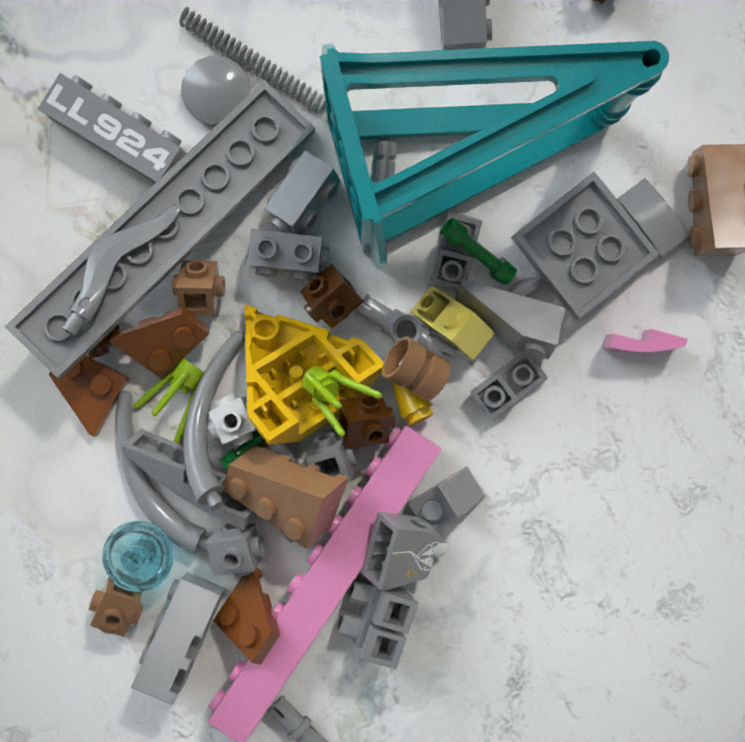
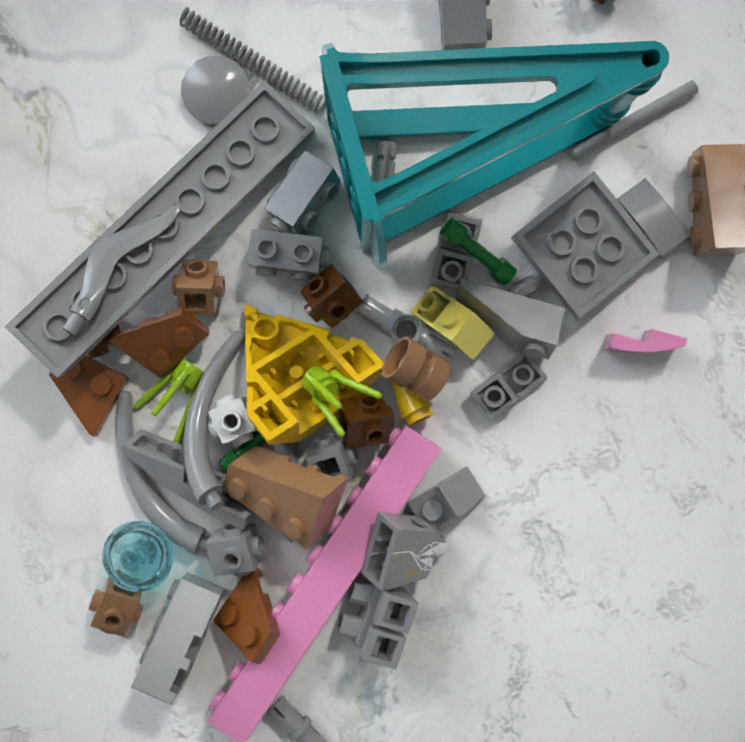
(111, 129): light grey brick -> none
(633, 120): none -> light grey bar

